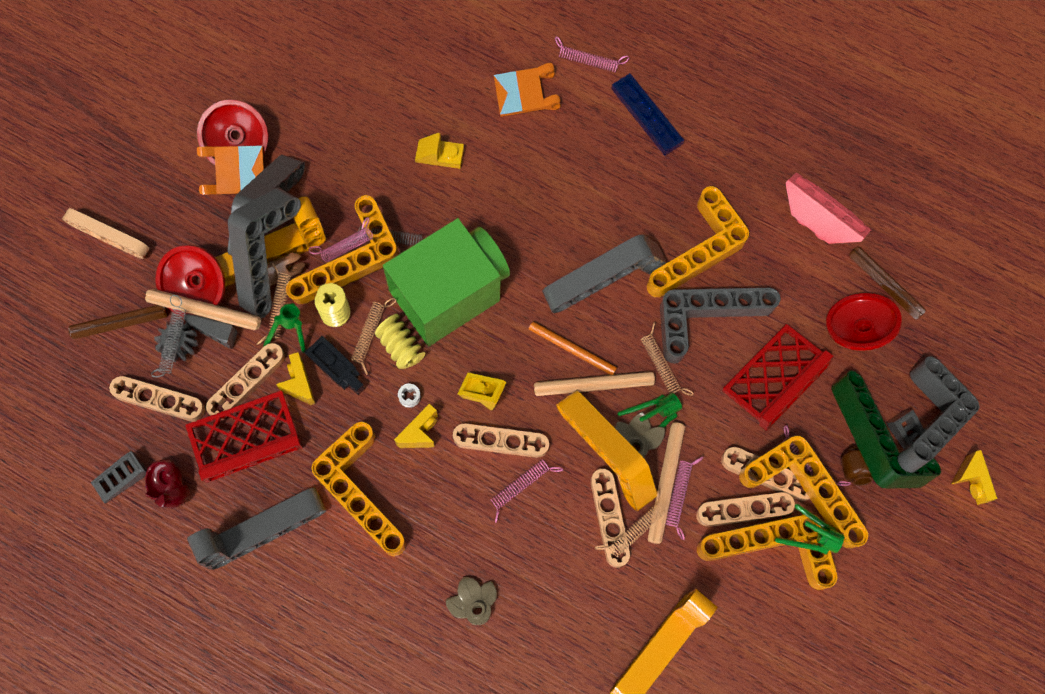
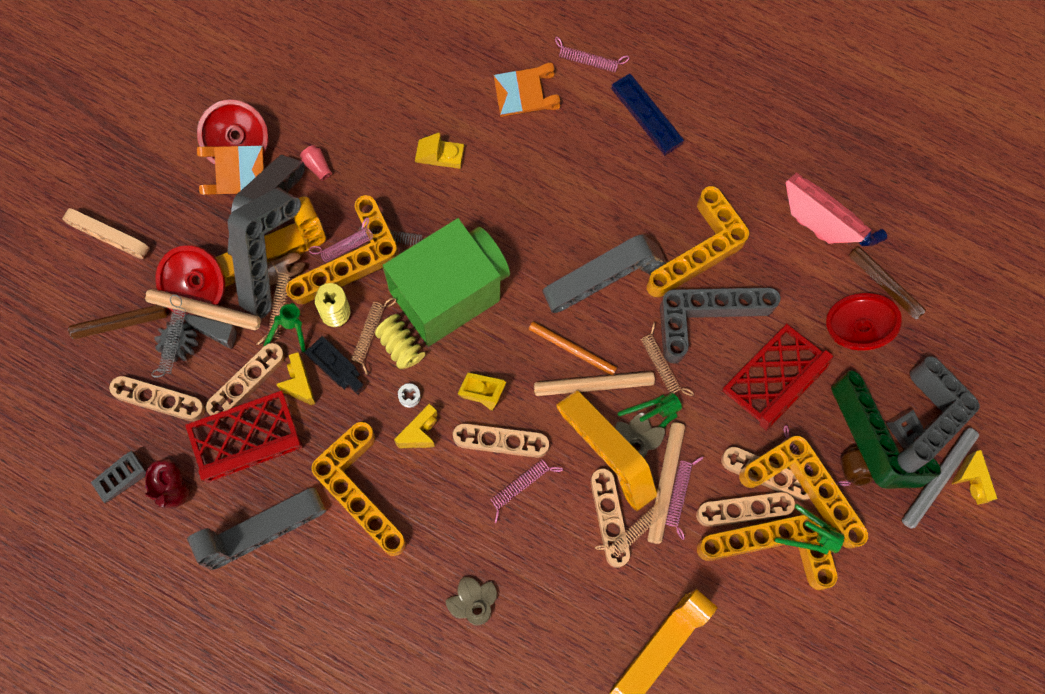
(315, 161): none -> coral cone
(874, 238): none -> clear blue arm
(935, 486): none -> light grey axle

